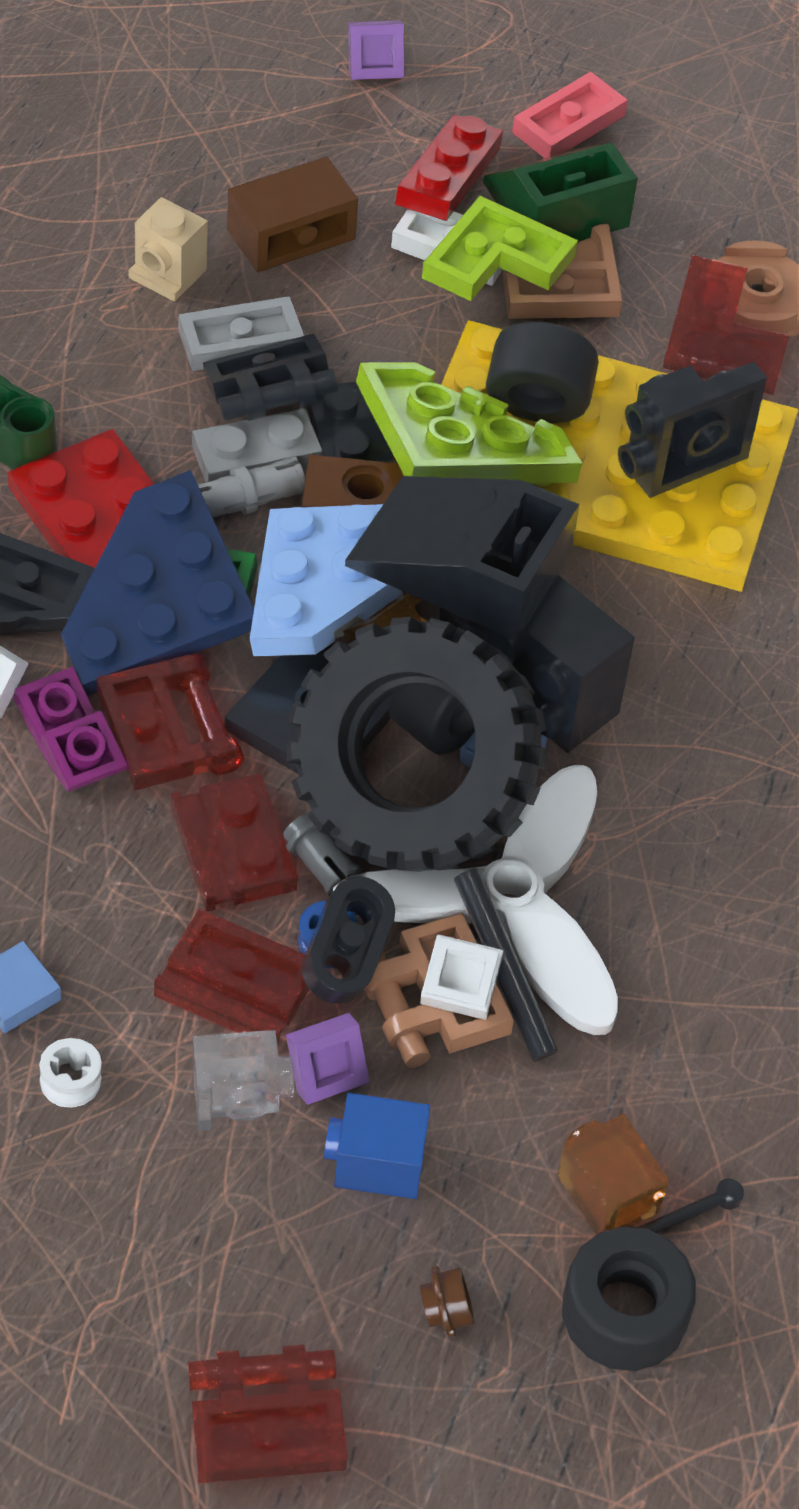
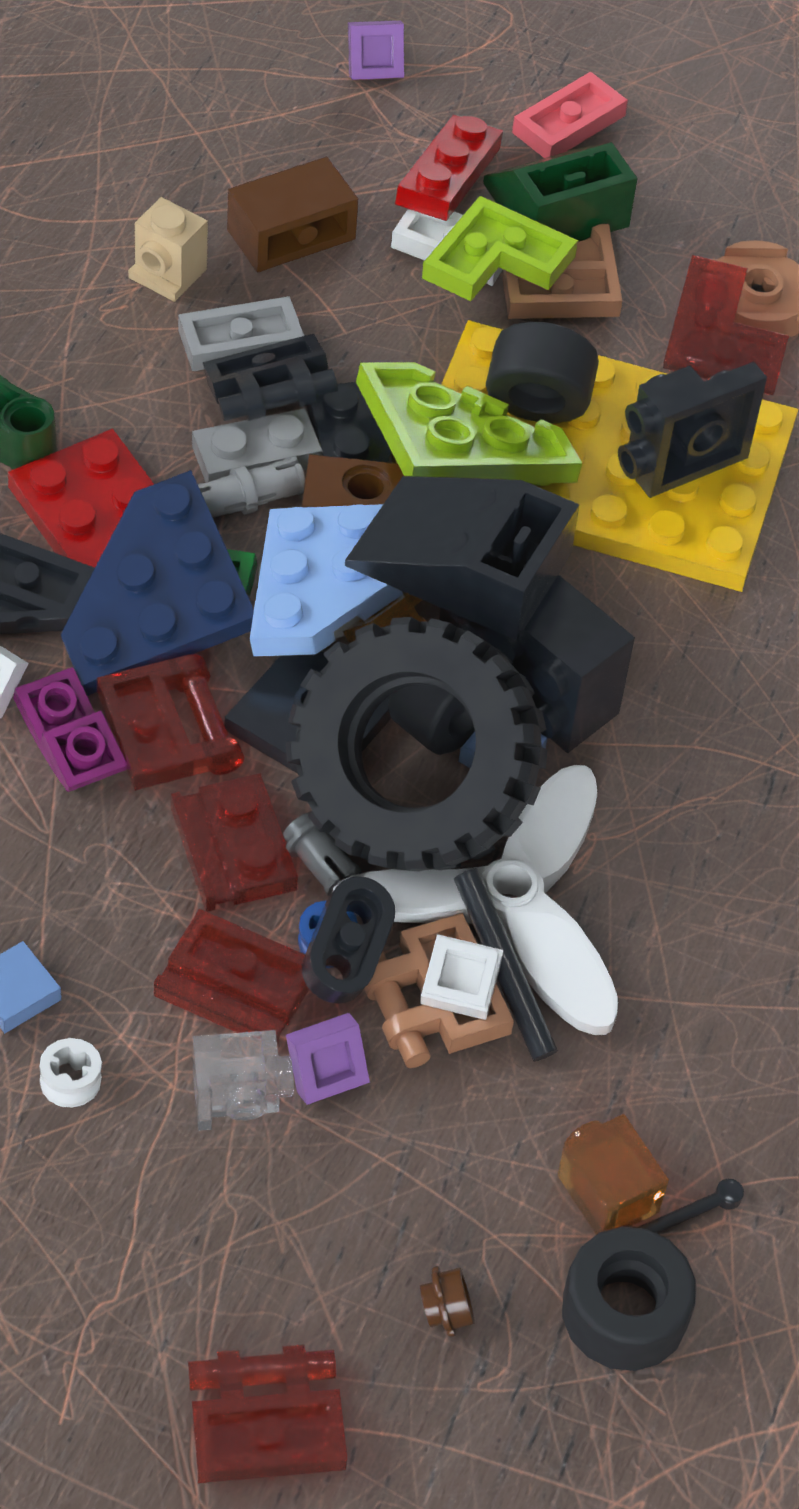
(378, 1145): blue brick -> none

